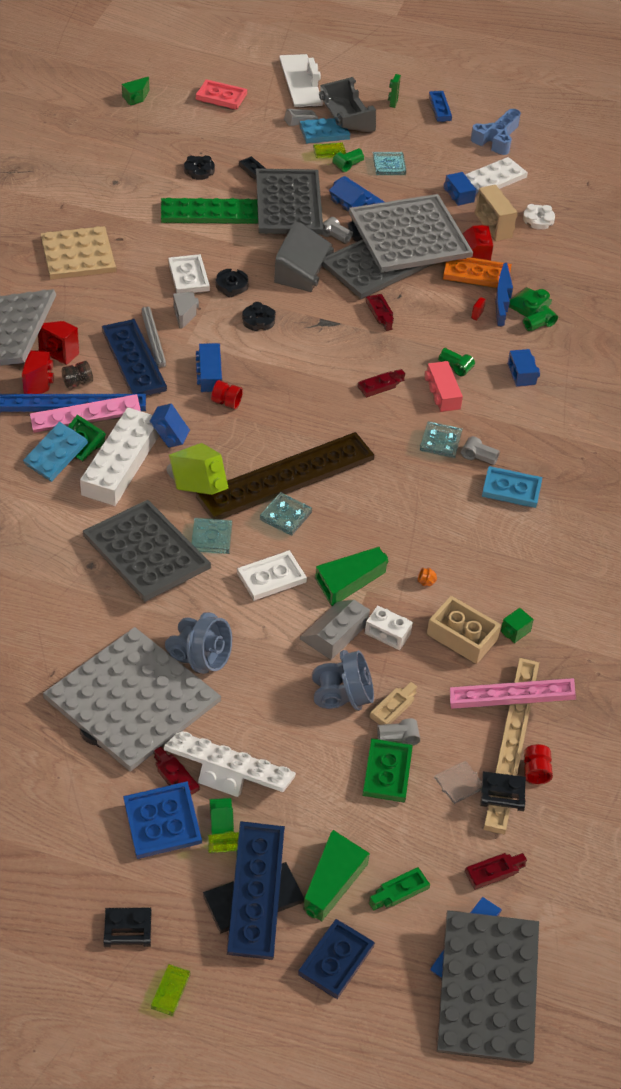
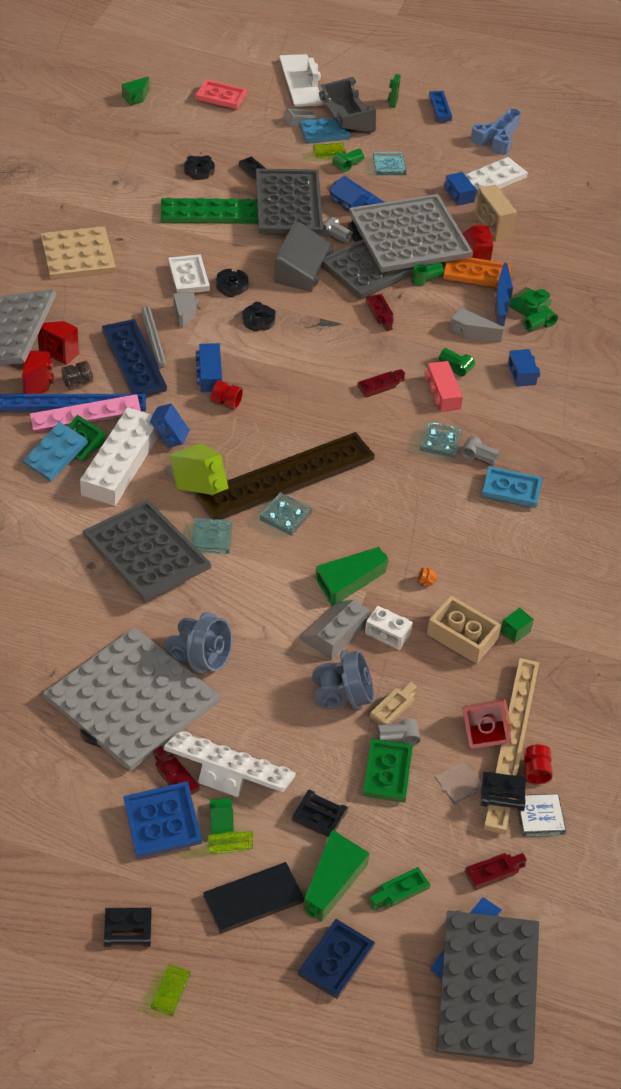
(256, 891): dark blue plate -> none
(271, 575): white plate -> none
(318, 818): none -> black plate
(422, 273): none -> green piece
(475, 327): none -> light grey slope
(478, 308): red tile -> none
(487, 724): none -> red slope
(512, 693): bright pink plate -> none
(533, 214): white plate -> none
(542, 816): none -> white tile

